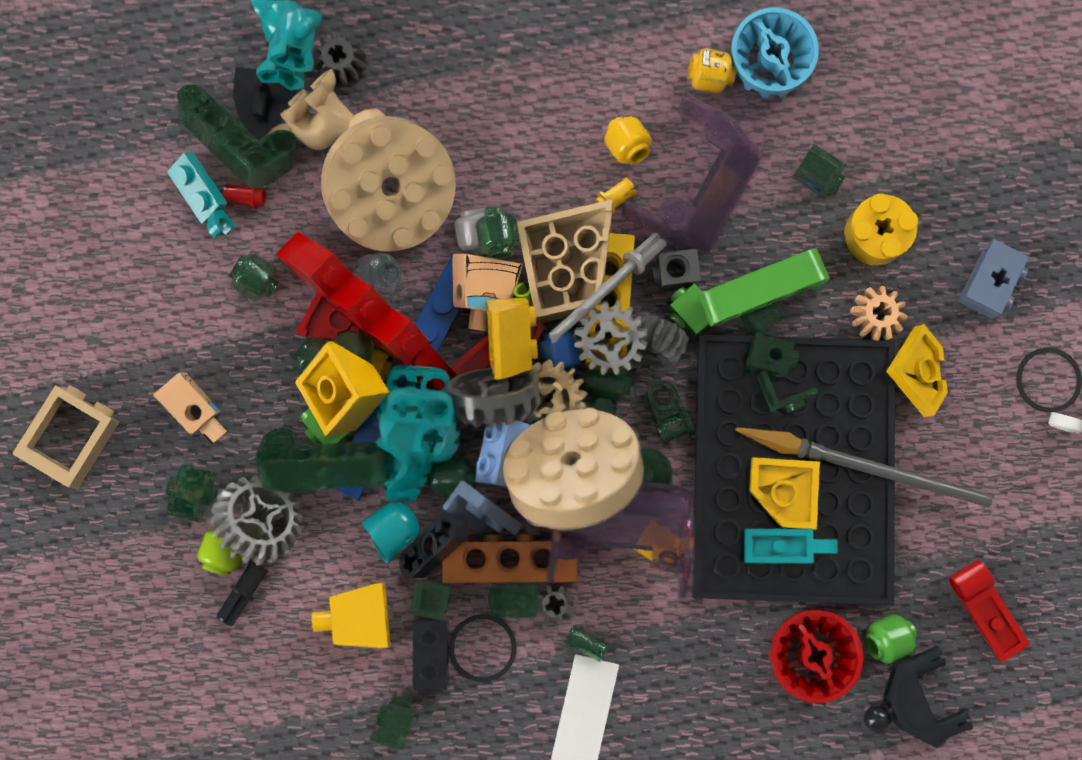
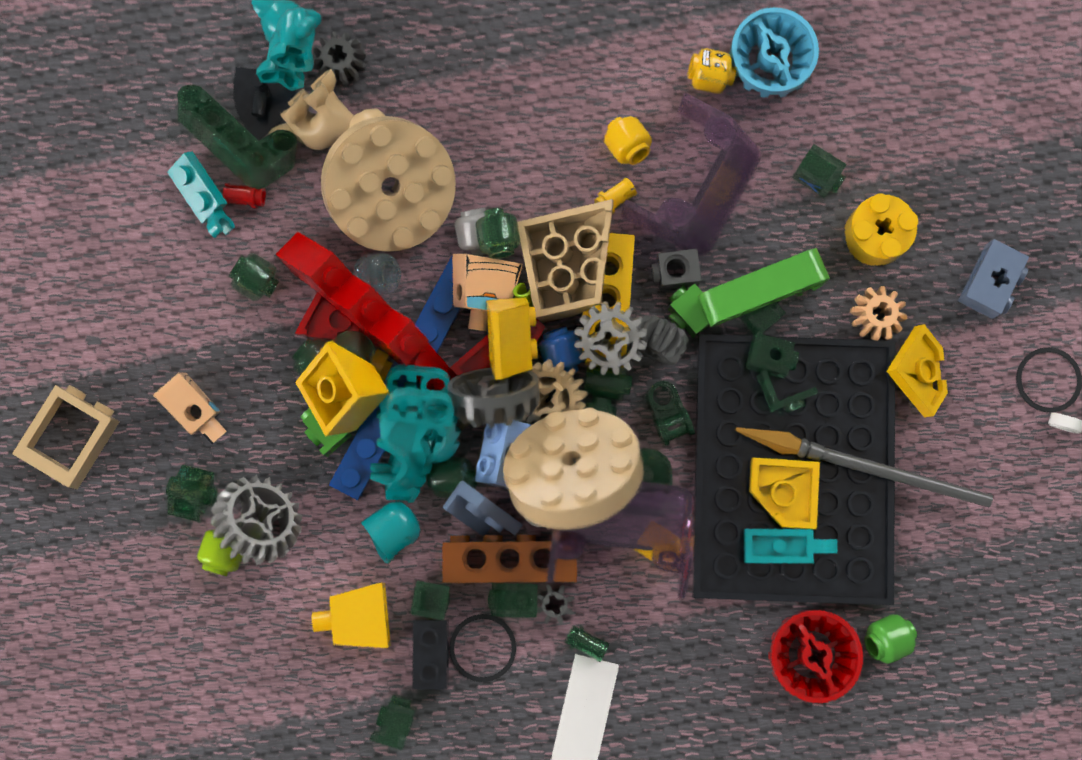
(241, 593): black axle -> none
(318, 466): clear green beam -> none
(445, 544): black beam -> none
(634, 262): light grey piece -> none
(909, 705): black connector -> none
(987, 610): red plate -> none

